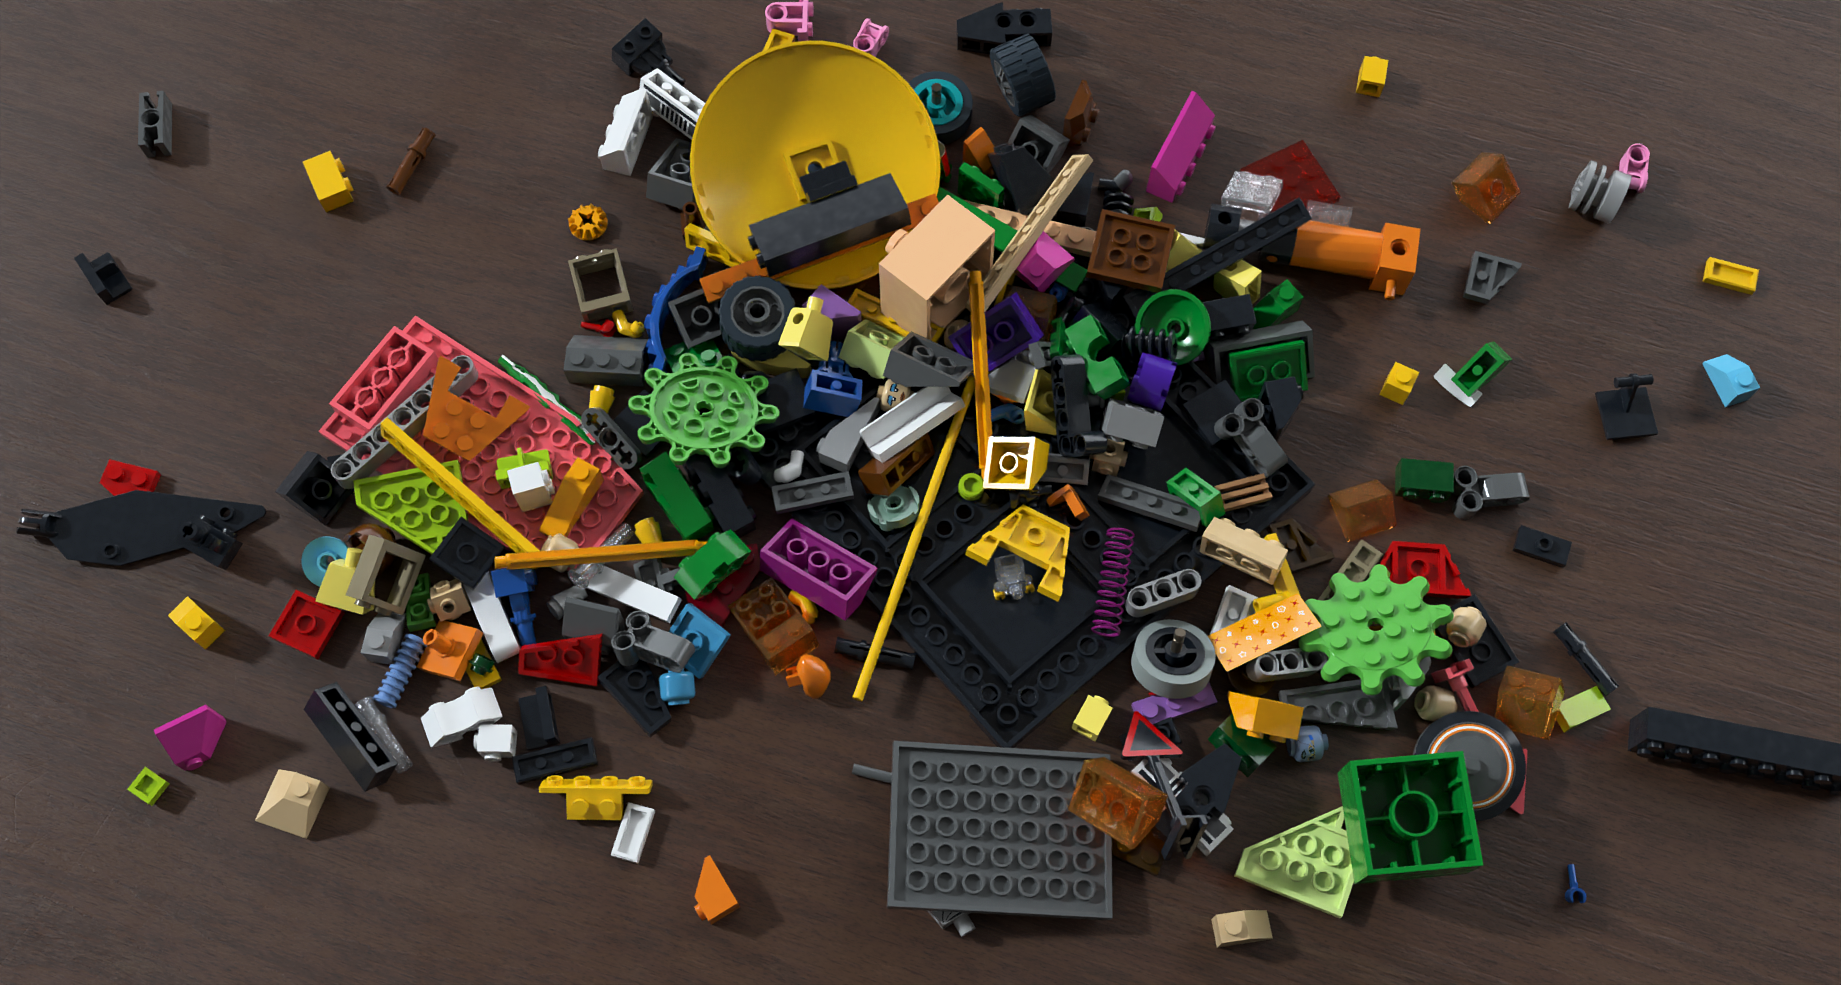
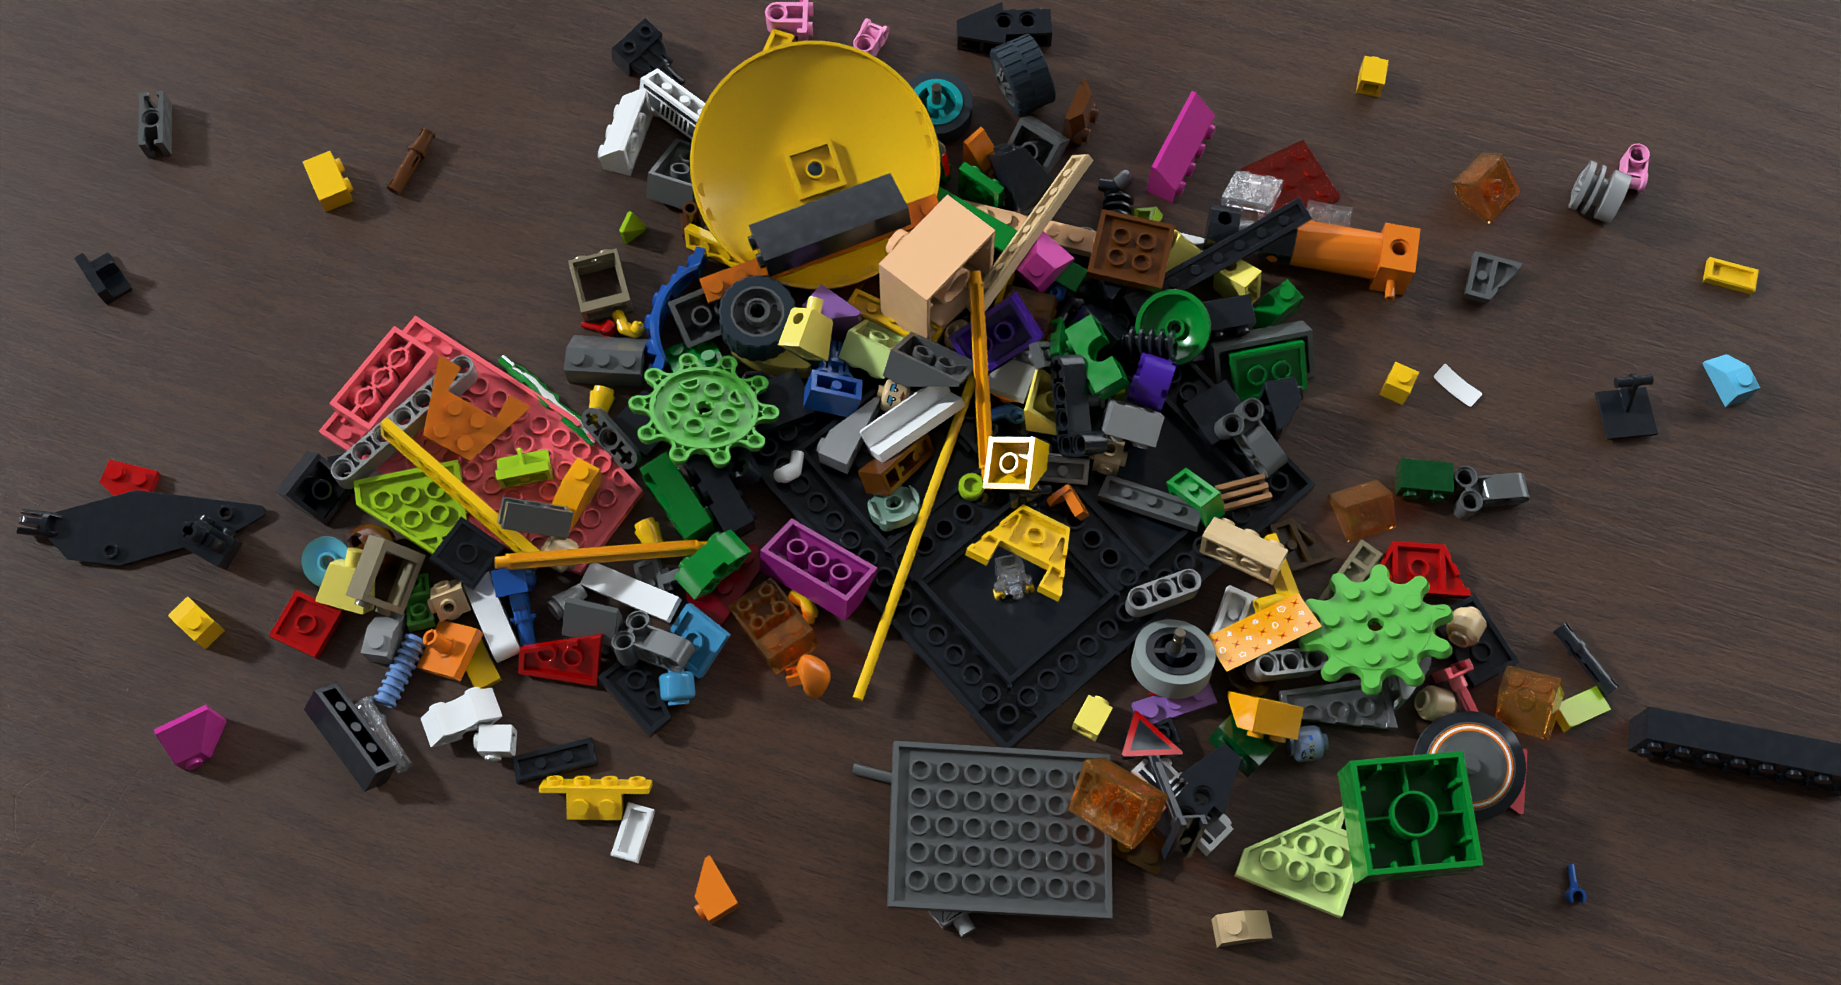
(148, 786): lime plate -> none
(293, 803): tan slope -> none
(481, 664): dark green plate -> none
(531, 486): white brick -> none
(535, 517): none -> dark grey piece
(539, 719): black panel -> none
(585, 572): clear pin -> none
(588, 231): light orange gear -> none
(631, 228): none -> lime slope
(812, 492): dark grey plate -> none
(827, 181): black panel -> none
(886, 655): black pin -> none
(1075, 207): black slope -> none
(1108, 625): magenta piece -> none
(1481, 368): green slope -> none
(1542, 546): black plate -> none

